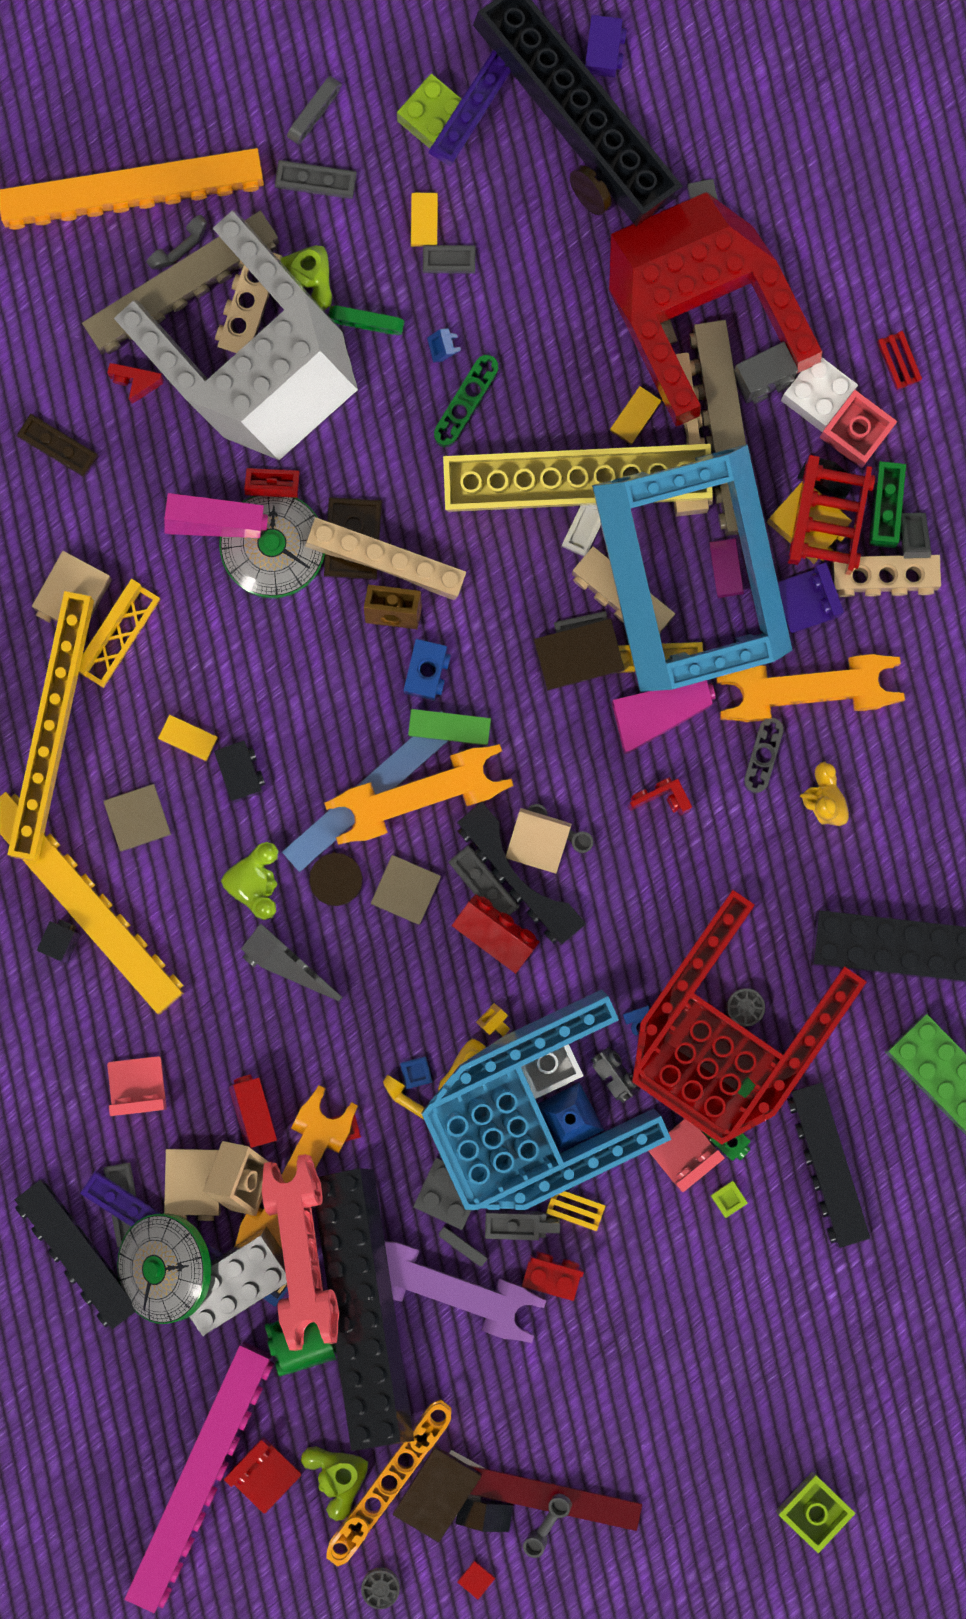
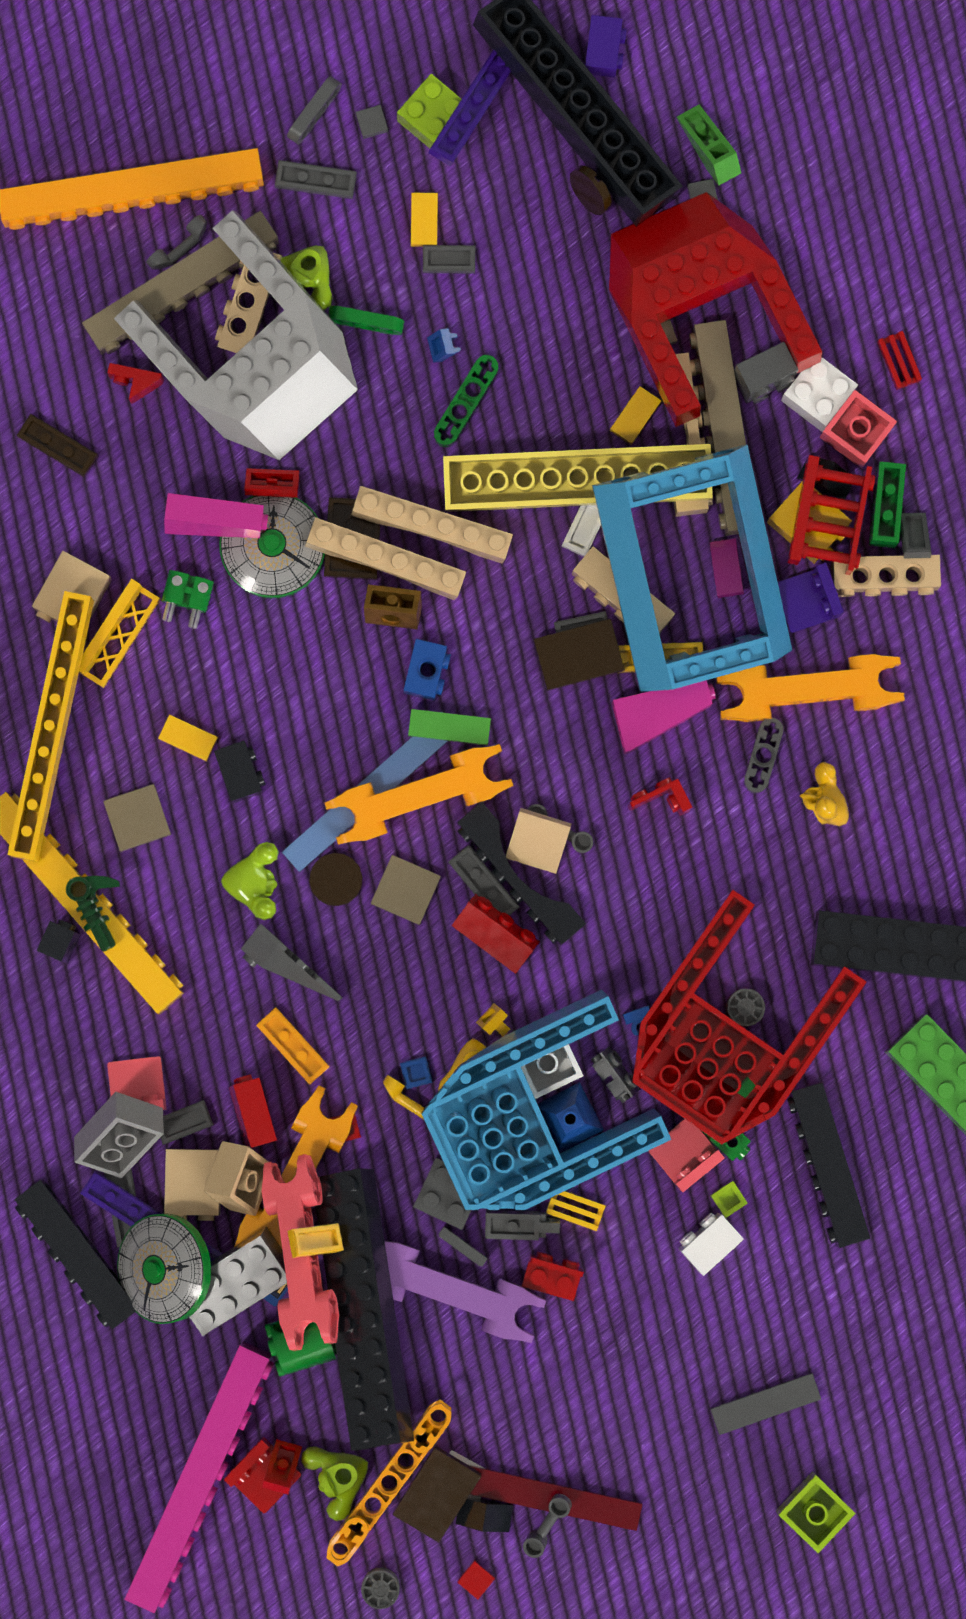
(89, 909): none -> dark green piece
(118, 1135): none -> light grey brick
(186, 592): none -> green piece
(186, 1122): none -> dark grey tile
(282, 1467): none -> red slope
(292, 1045): none -> light orange tile
(315, 1240): none -> yellow tile
(371, 121): none -> dark grey tile
(416, 518): none -> tan arch
(710, 144): none -> bright green slope
(710, 1242): none -> white brick
(765, 1403): none -> dark grey tile

